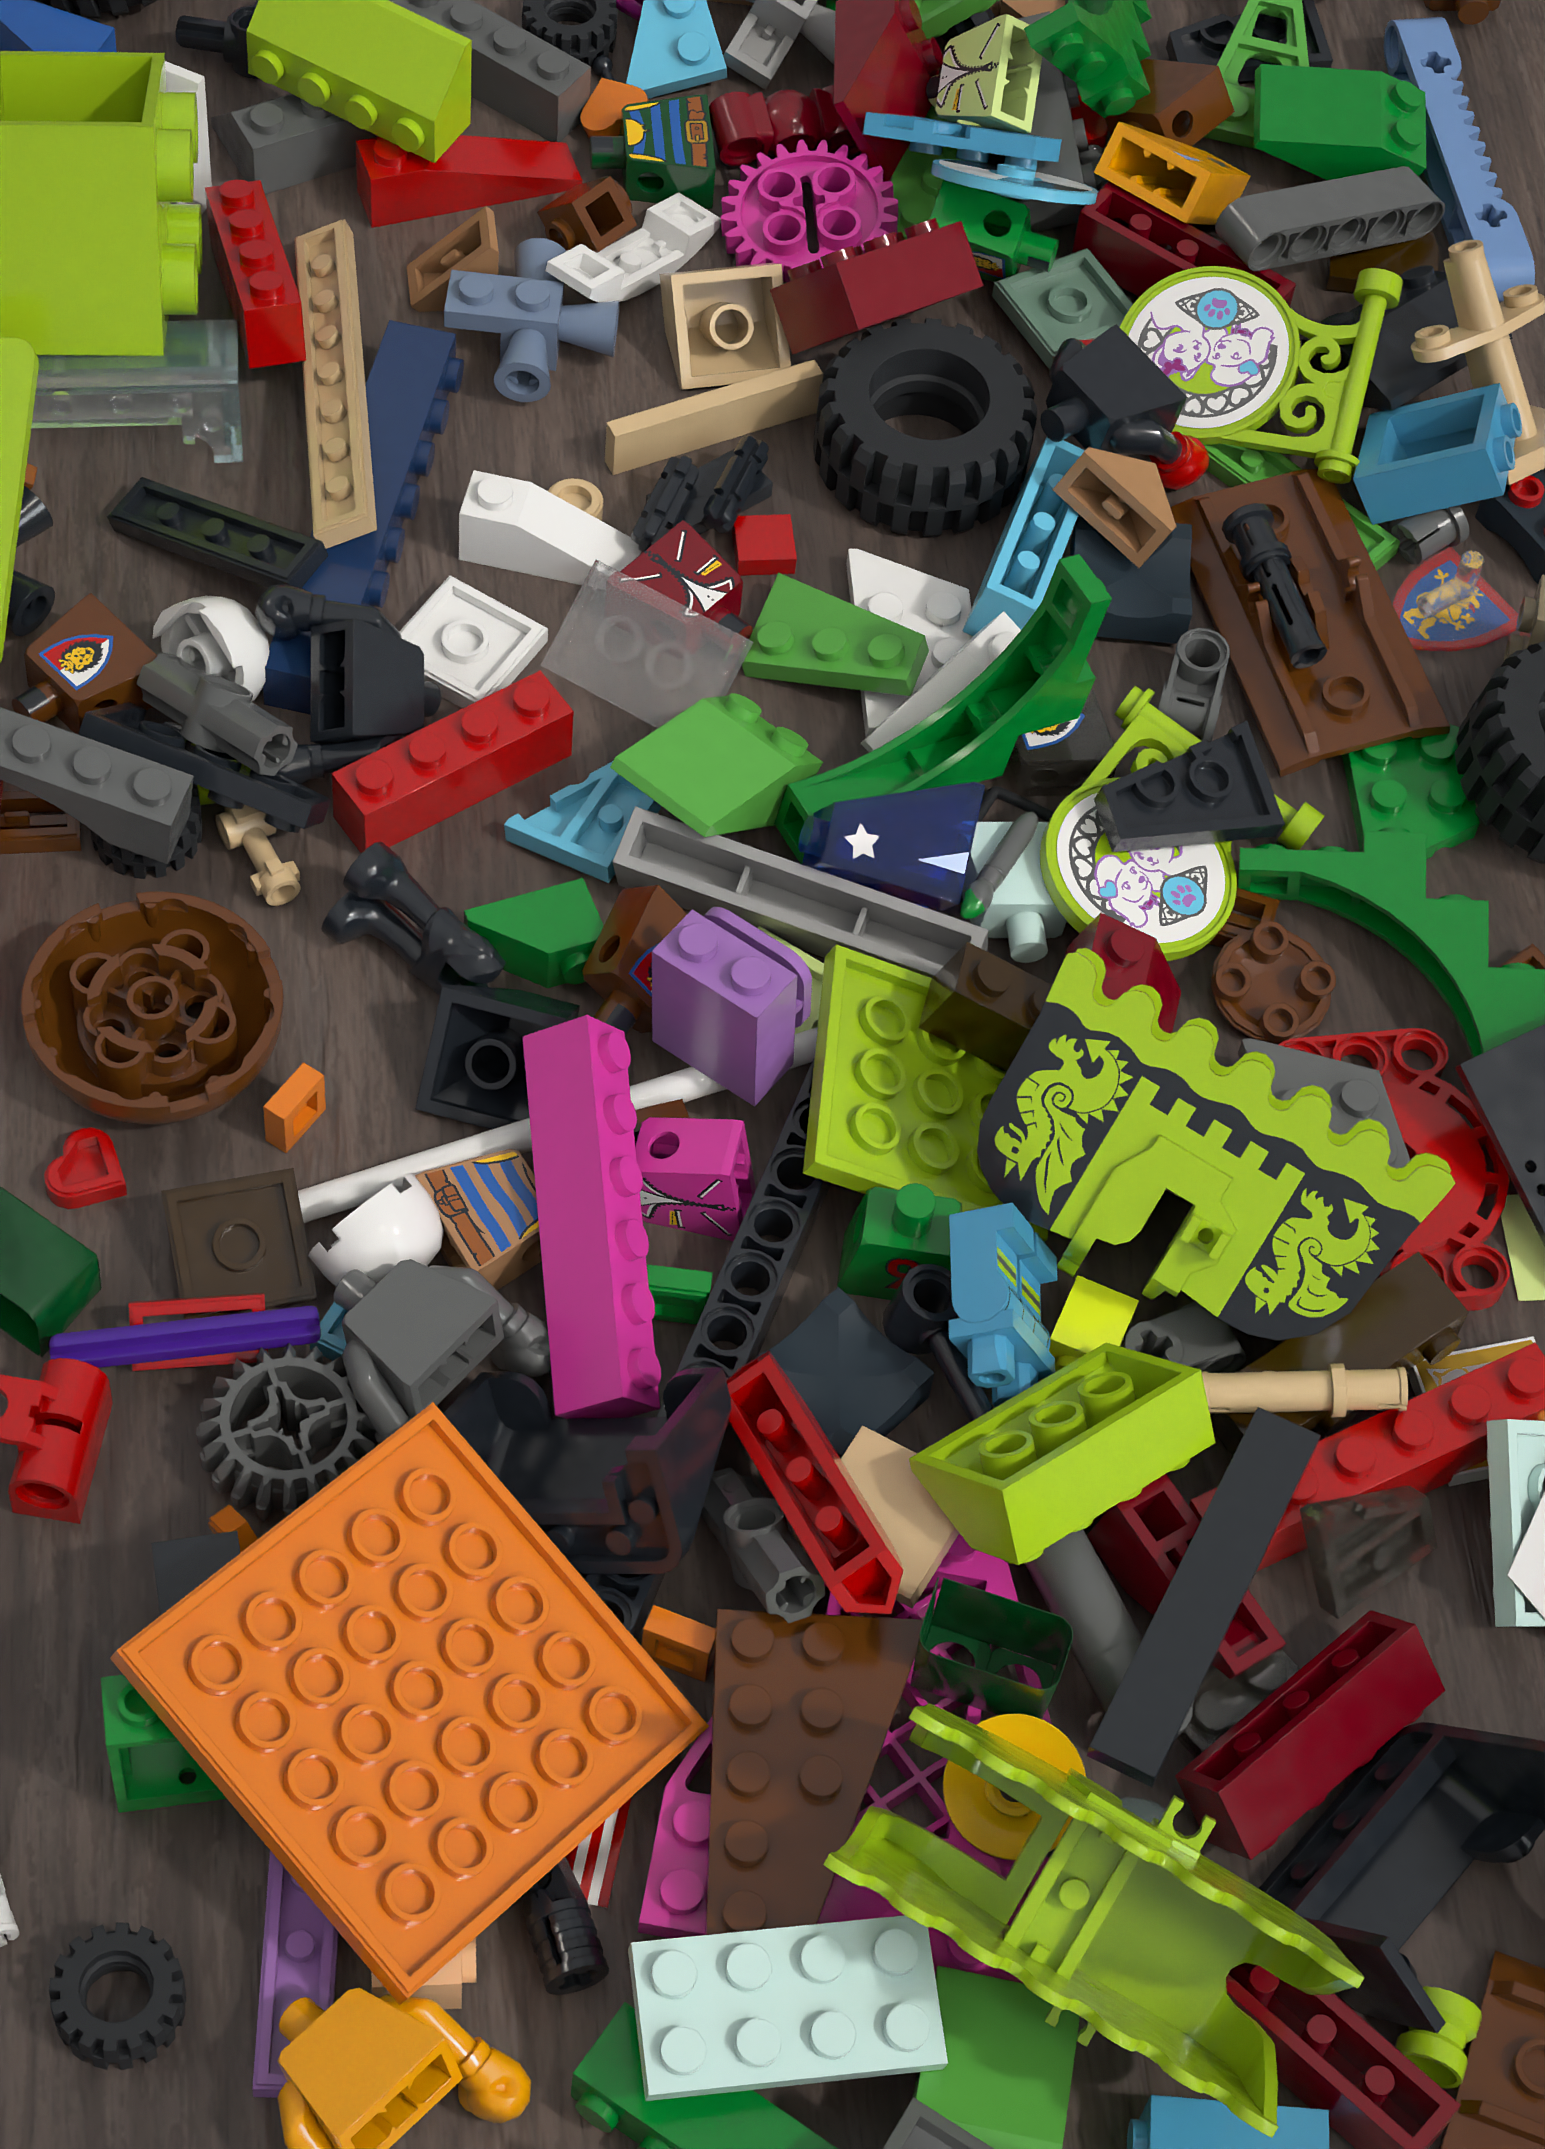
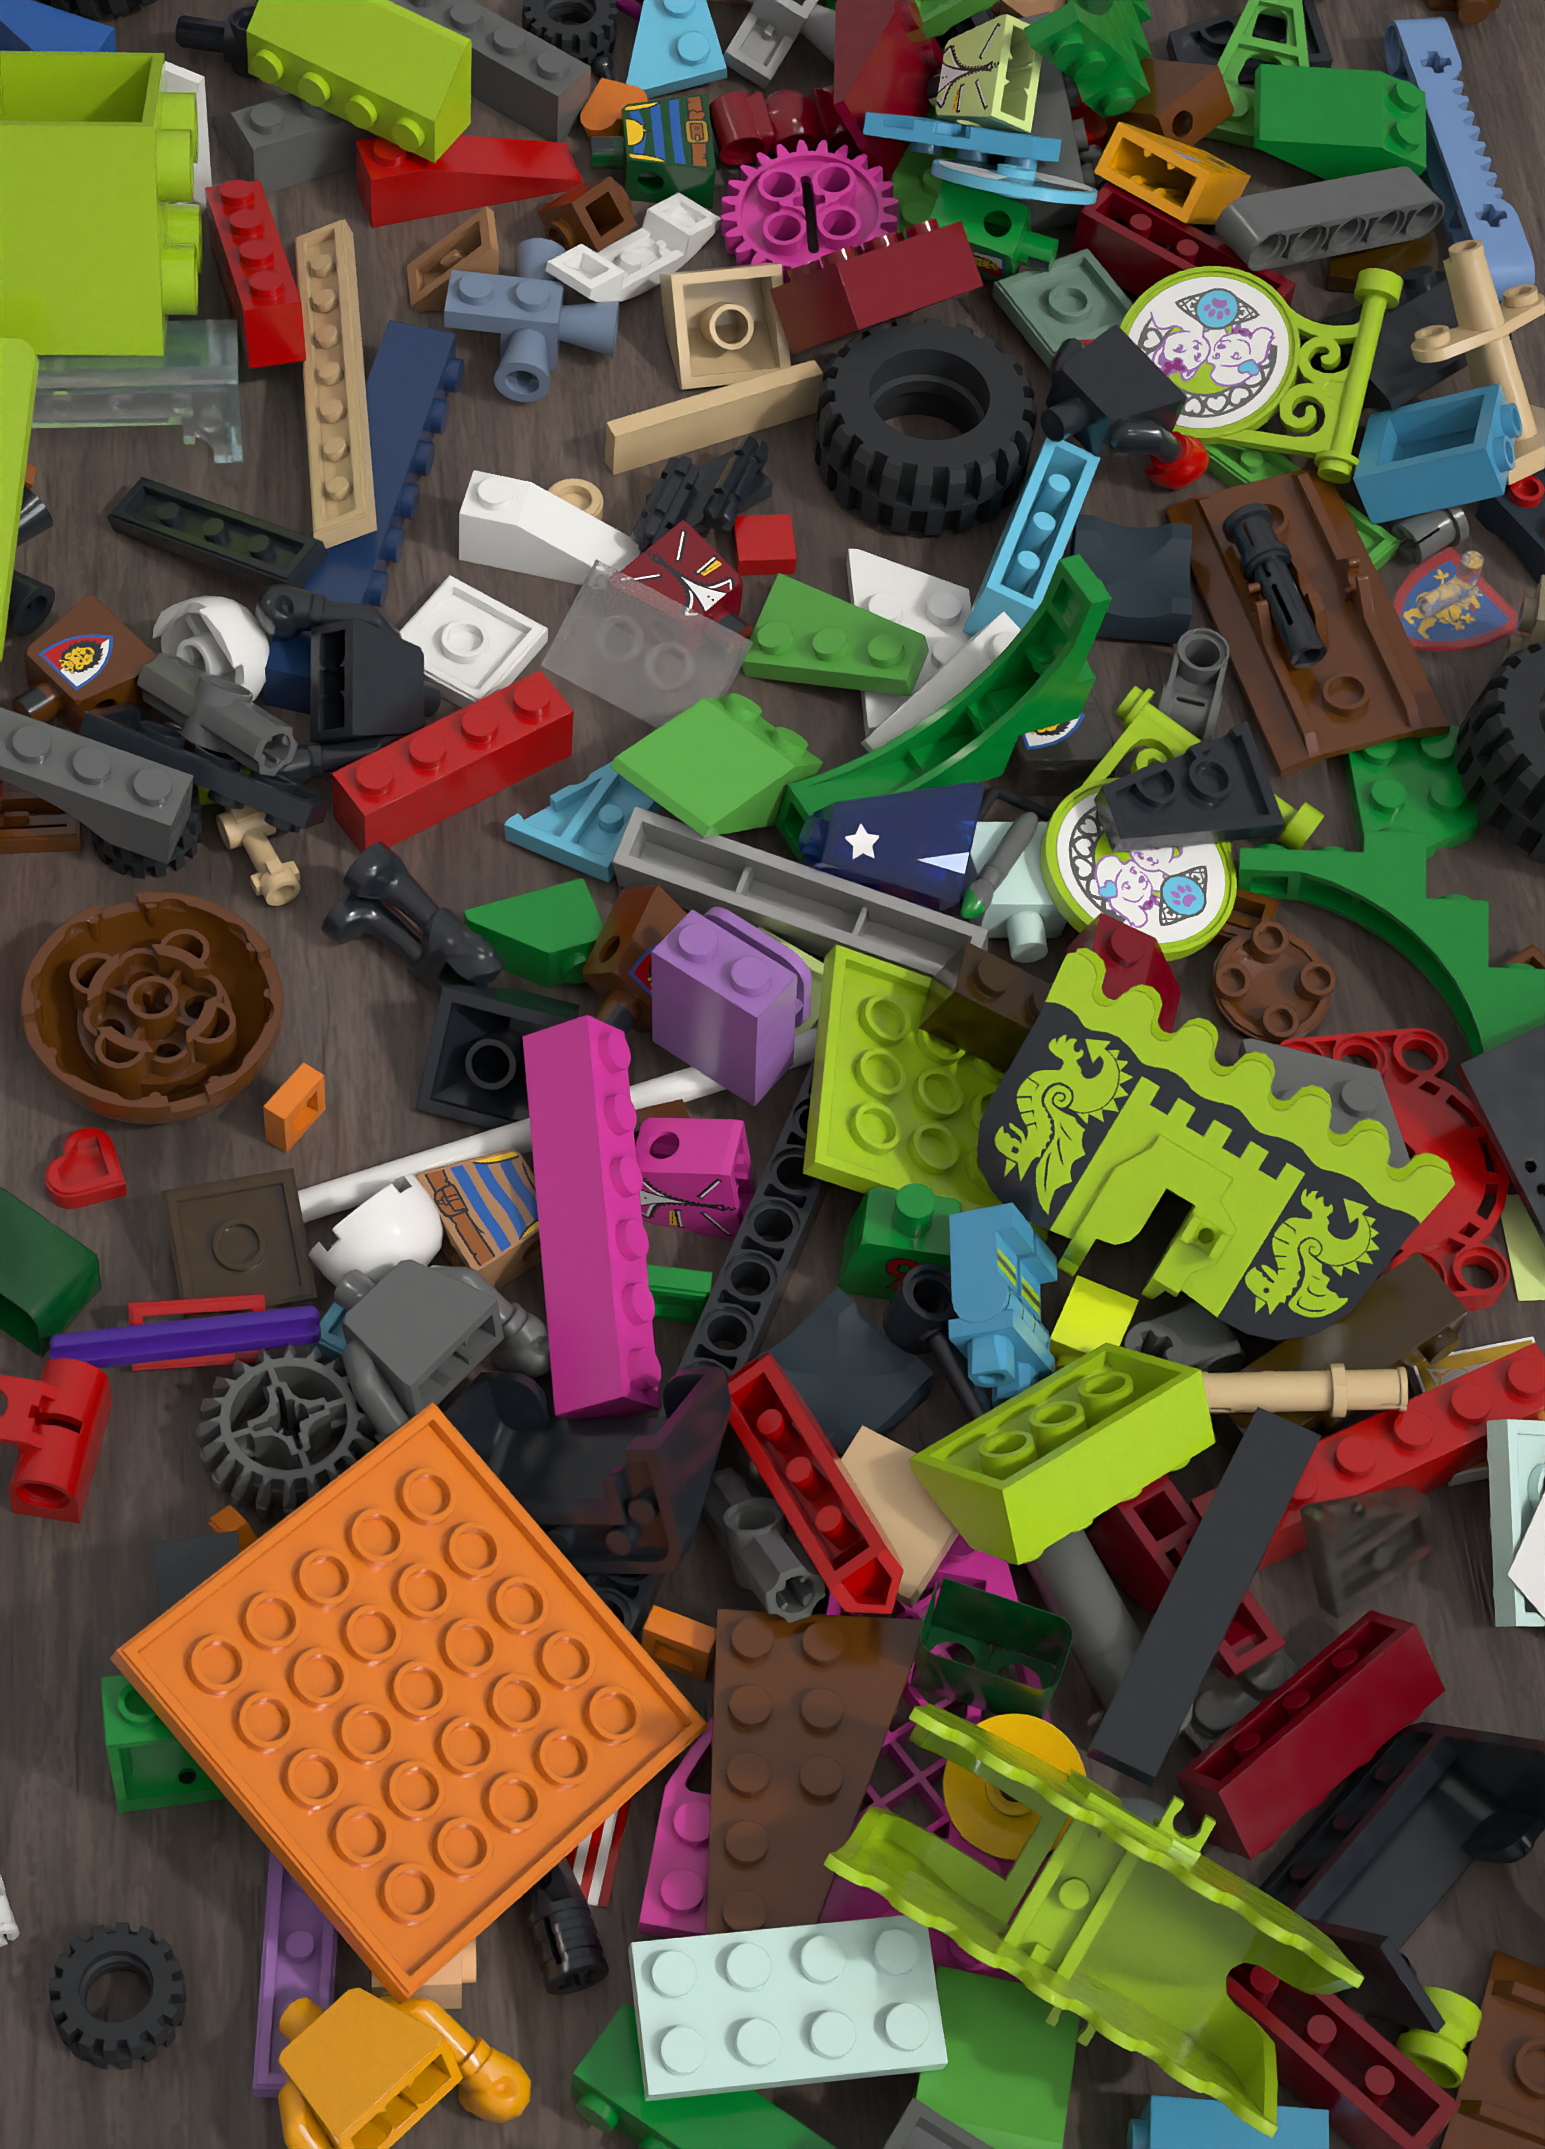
(1120, 500): medium nougat slope -> none

